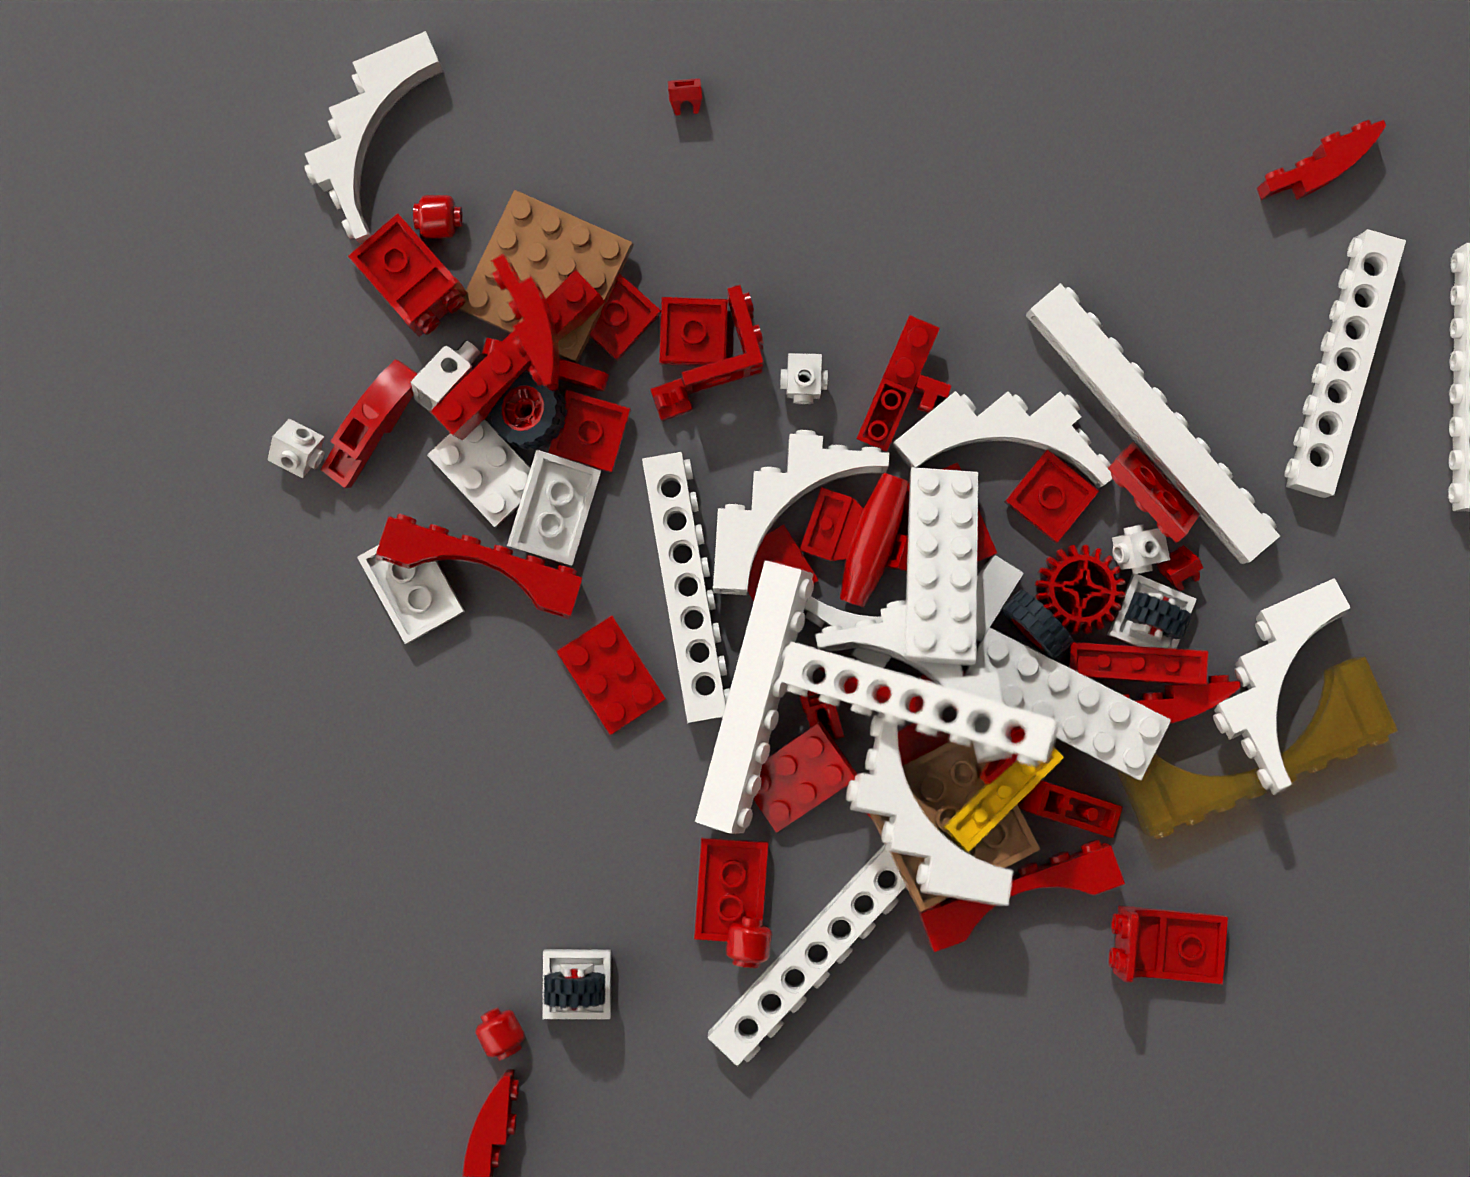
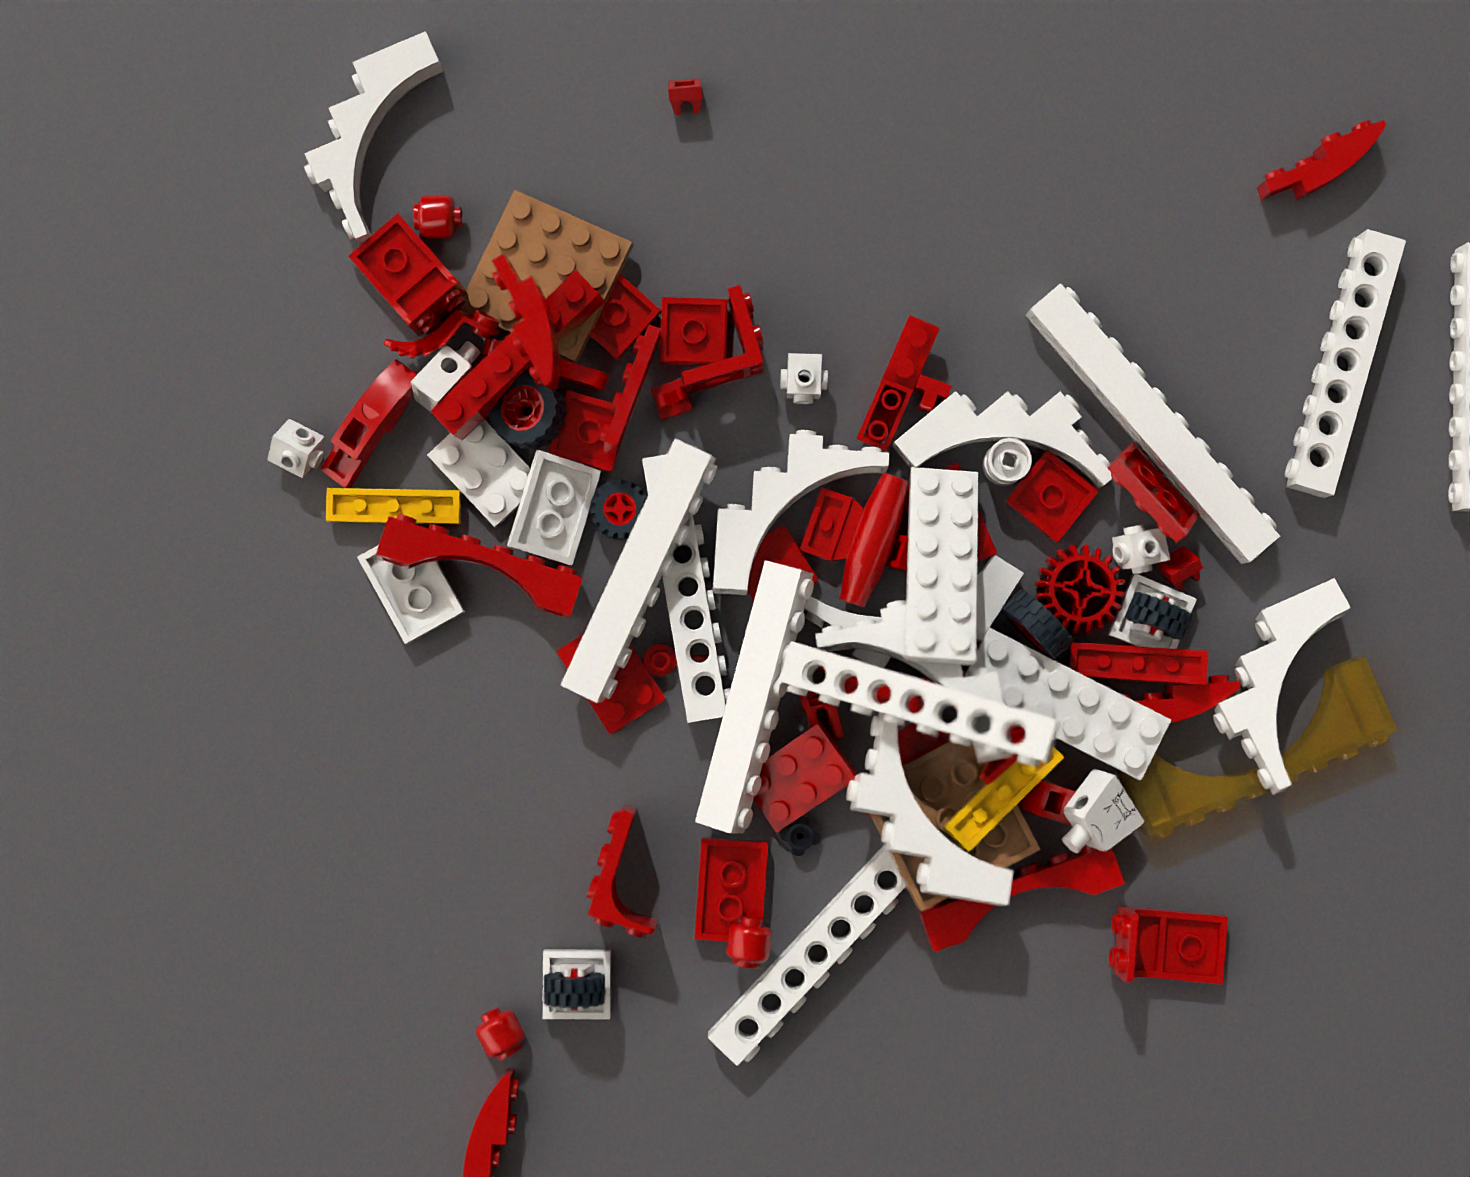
(376, 505): none -> yellow plate
(482, 325): none -> red plant
(606, 904): none -> red bracket
(618, 498): none -> black wheel
(625, 402): none -> red plate
(639, 572): none -> white brick
(661, 659): none -> red plate
(797, 845): none -> black plate
(1006, 462): none -> white wheel
(1100, 813): none -> white torso

